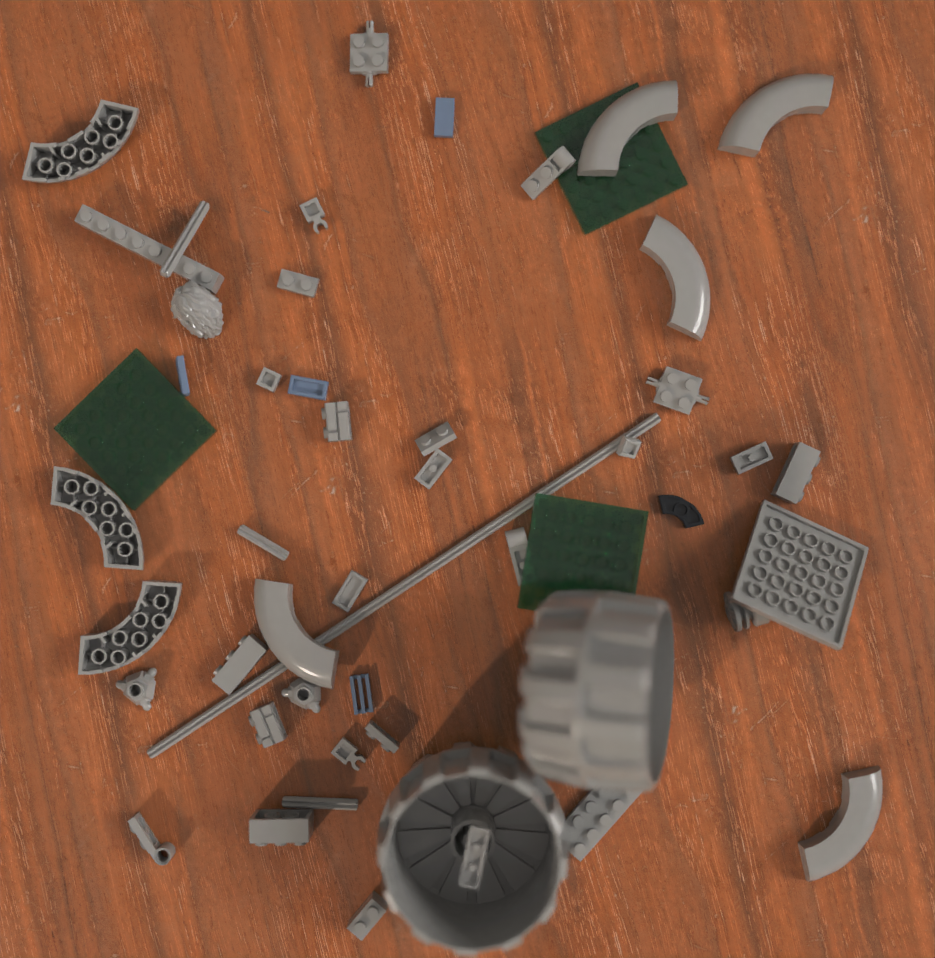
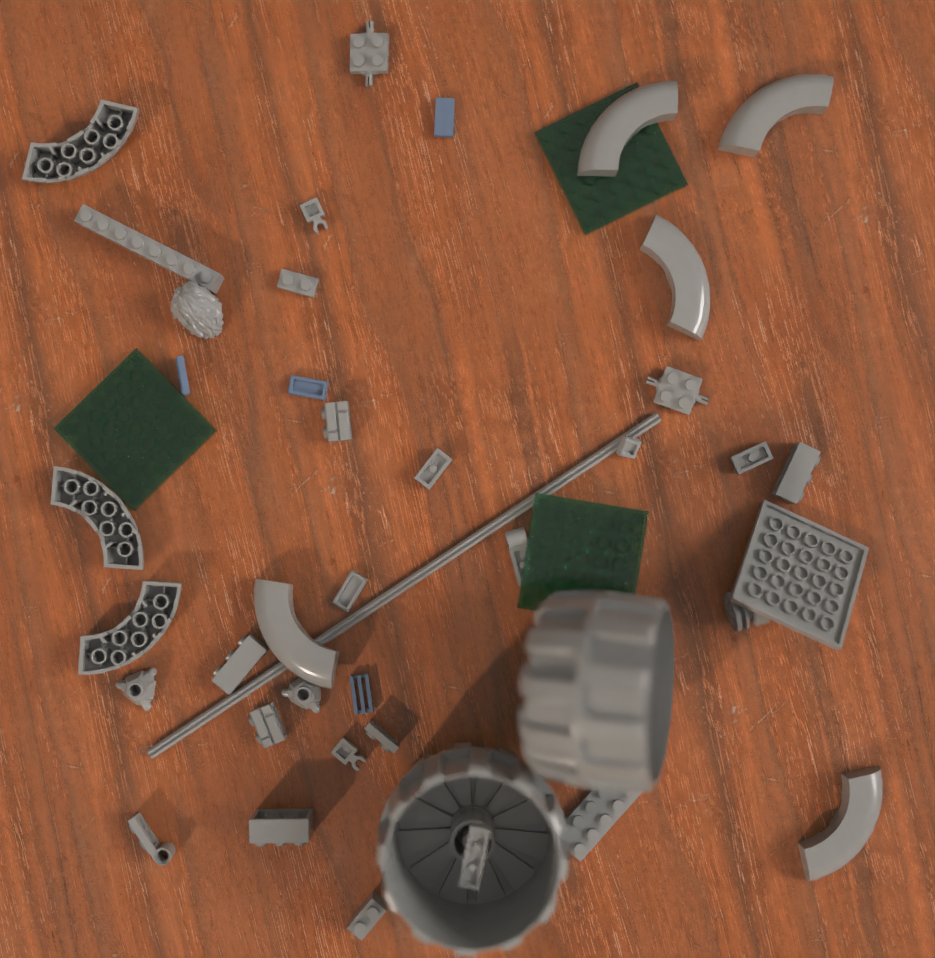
(184, 239): light grey axle -> none
(263, 542): light grey axle -> none
(269, 379): light grey plate -> none
(320, 803): light grey axle -> none
(435, 438): light grey plate -> none
(550, 170): light grey plate -> none
(682, 509): black tile -> none

